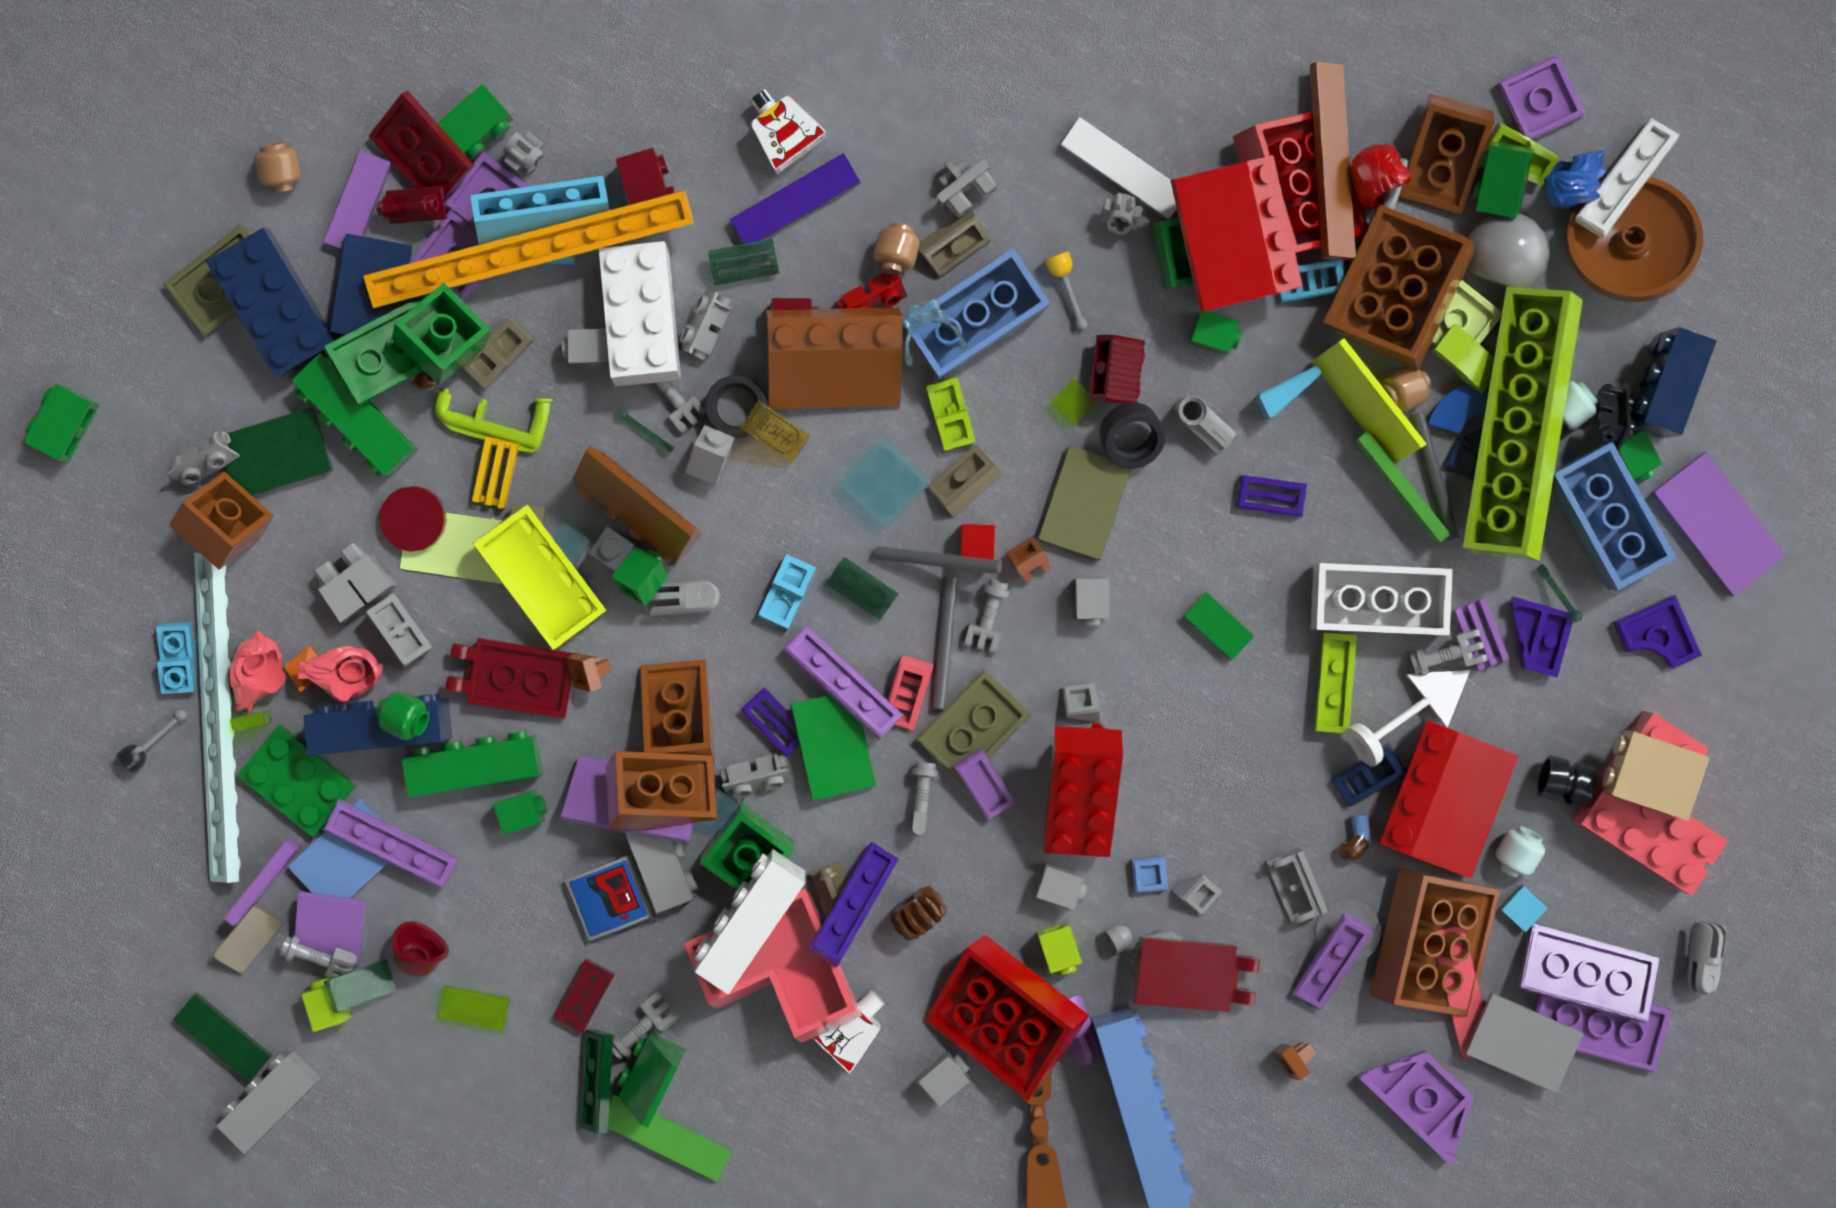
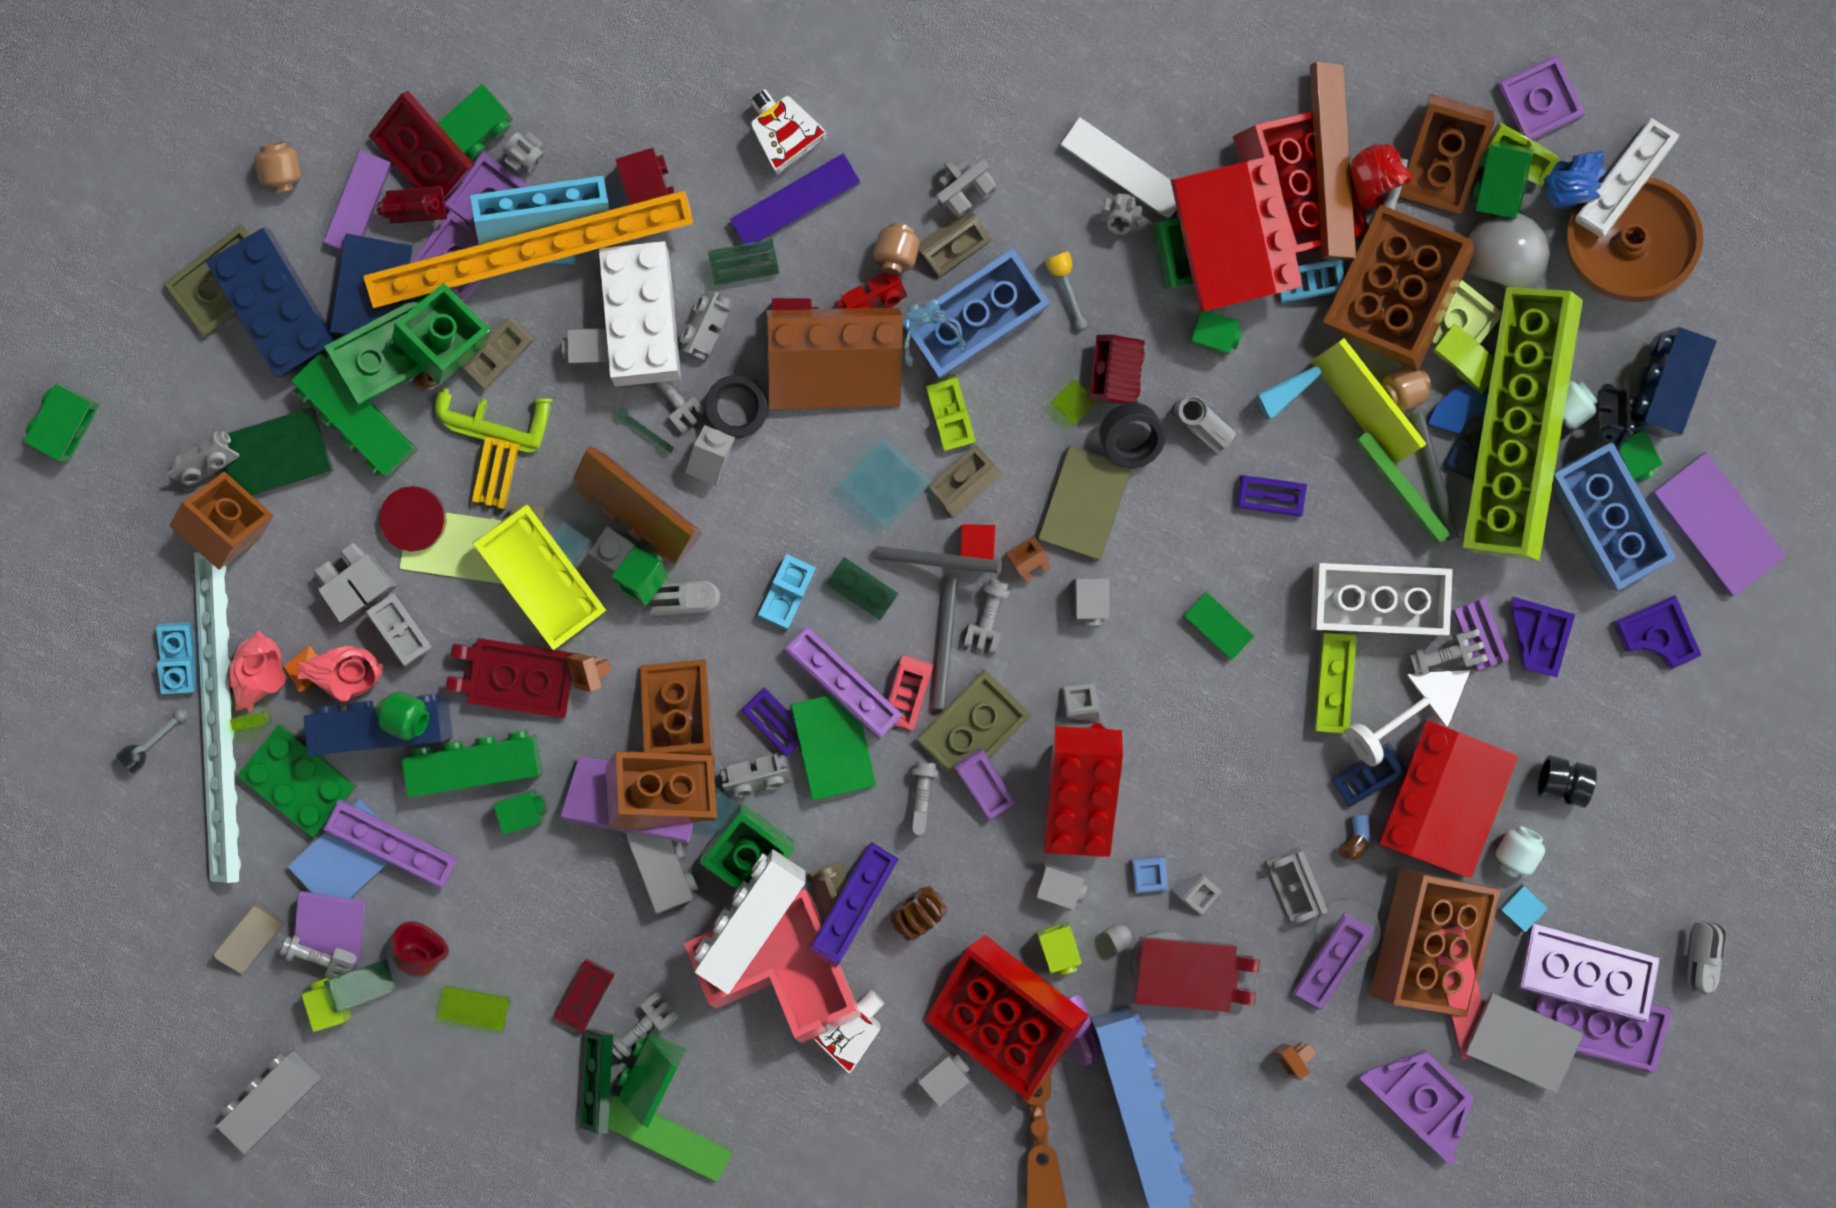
(222, 1037): dark green tile -> none
(263, 881): medium lavender tile -> none
(609, 897): slope -> none
(775, 431): clear yellow tile -> none
(1575, 615): clear green hinge -> none
(1655, 774): tan brick -> none
(1655, 840): coral piece -> none

